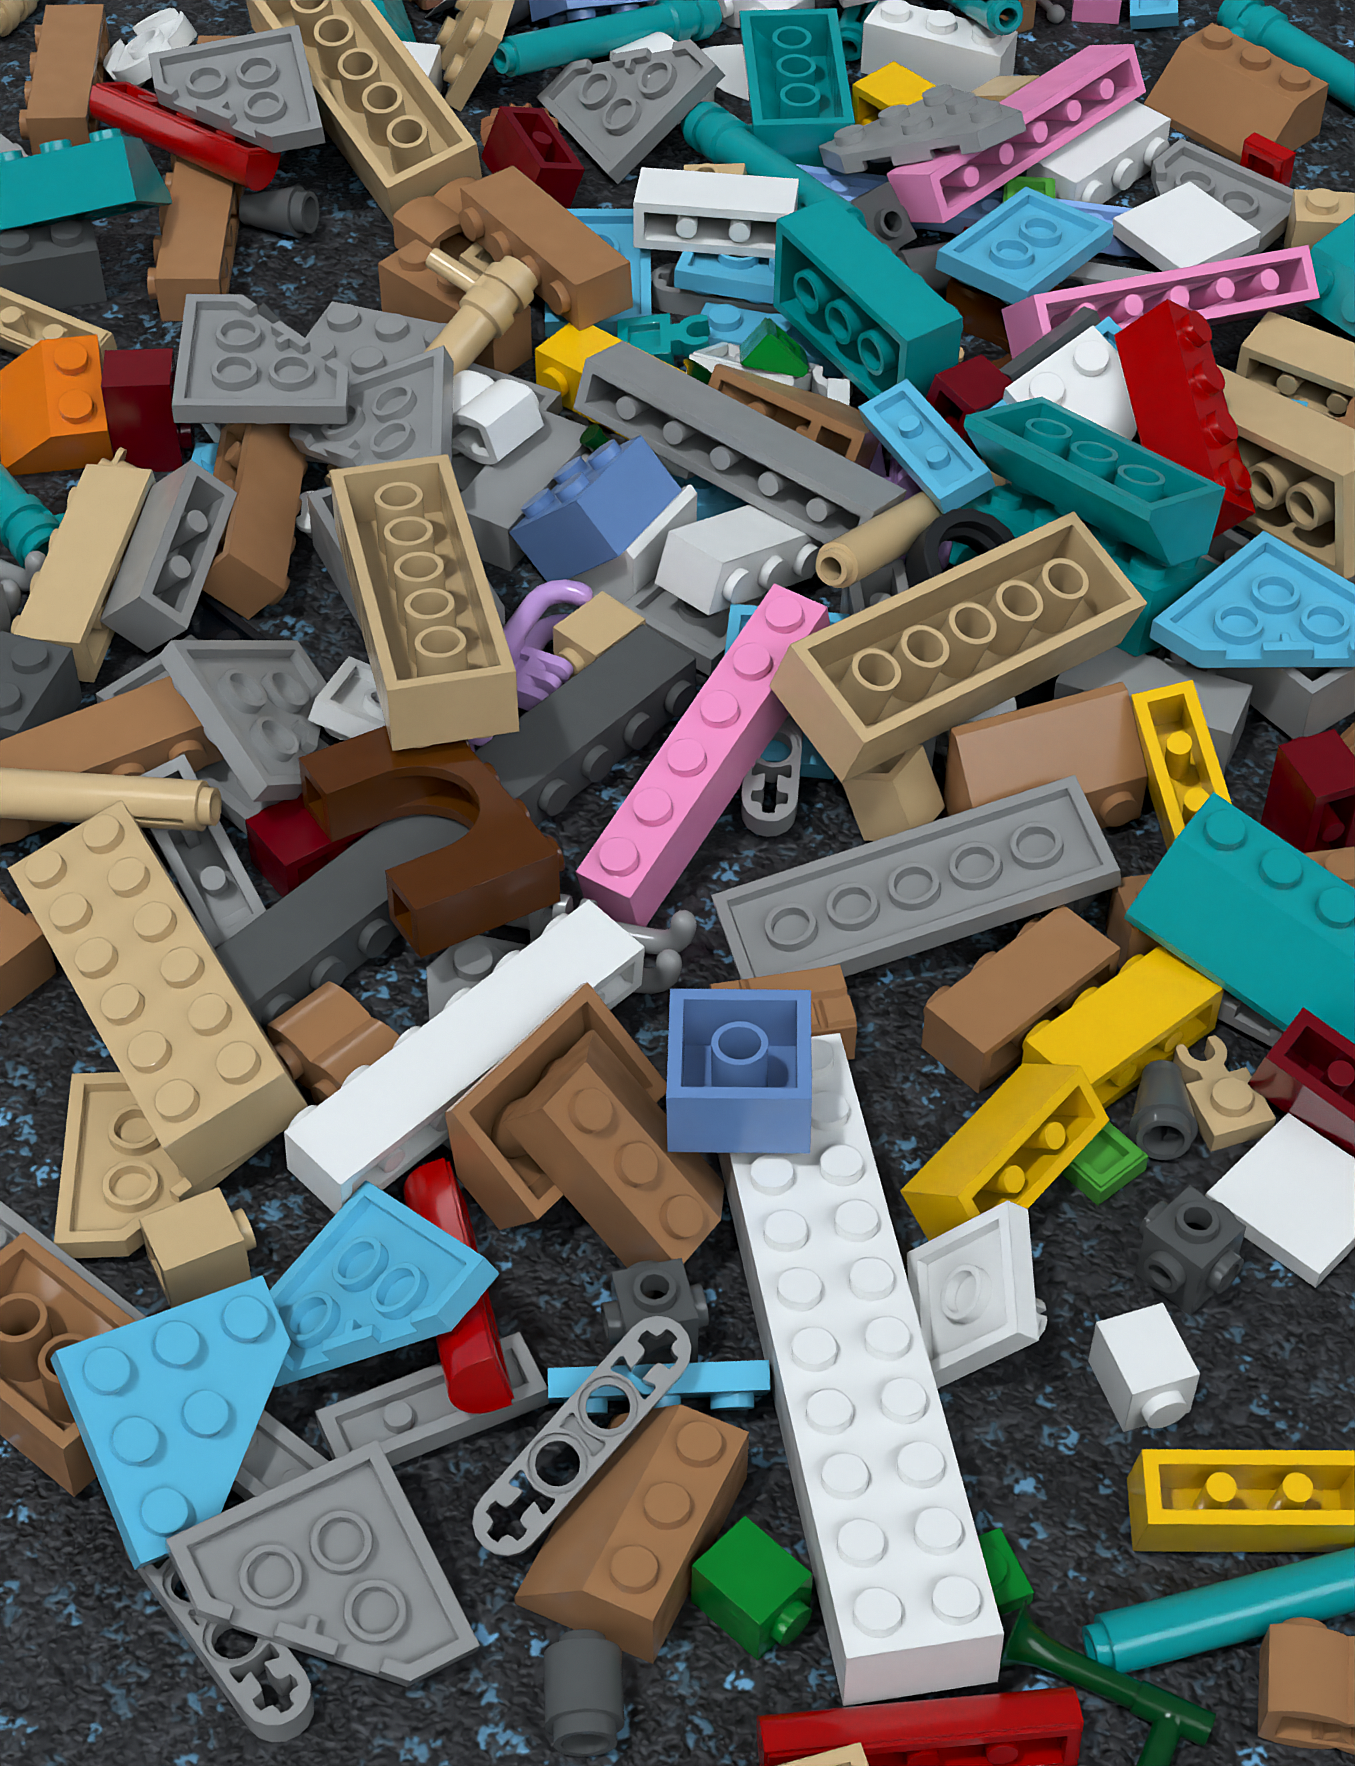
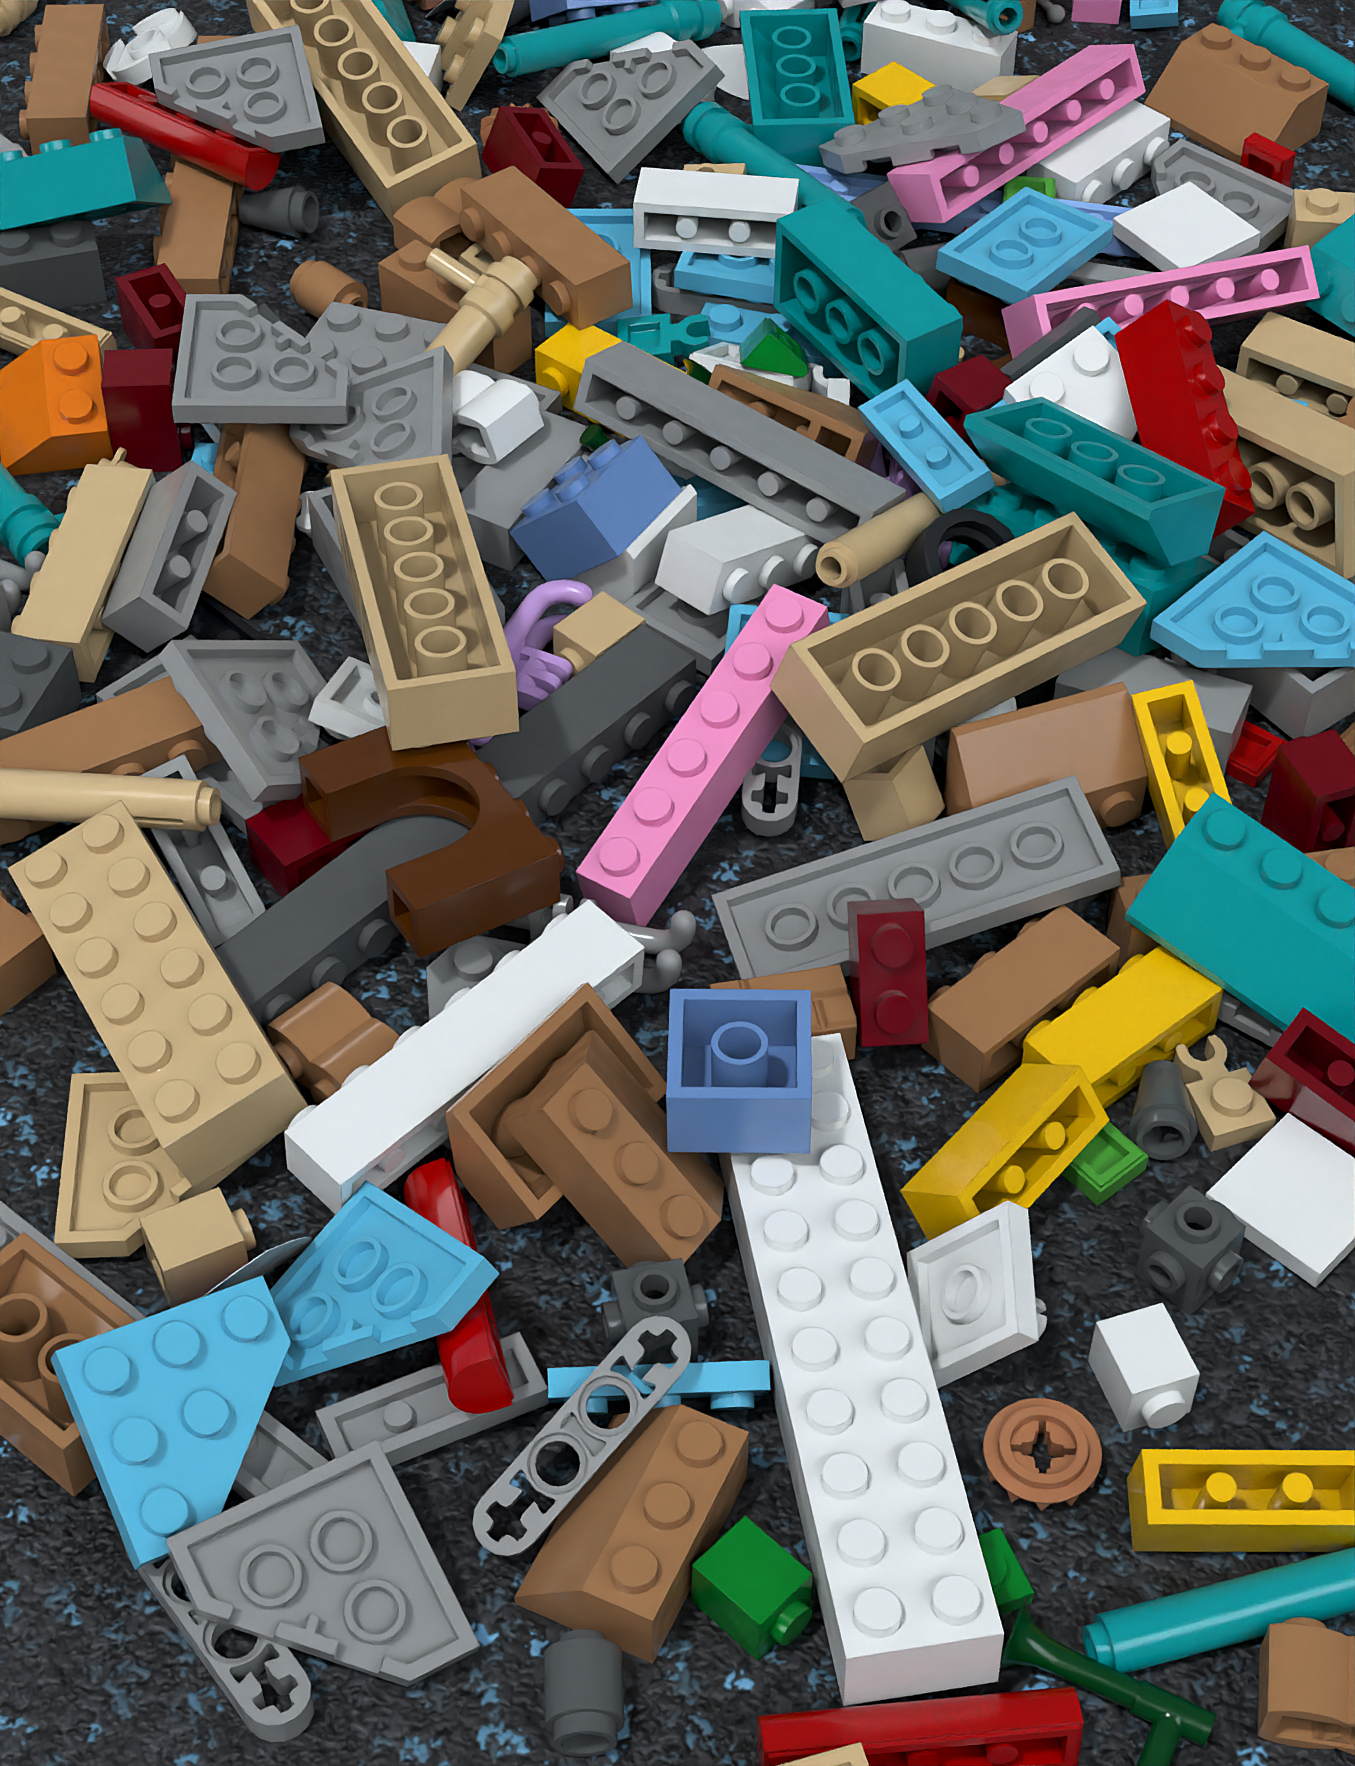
(152, 308): none -> dark red brick
(265, 1262): none -> white sticker
(320, 283): none -> medium nougat brick
(888, 971): none -> dark red brick
(1067, 1438): none -> nougat gear
(1253, 755): none -> red tile

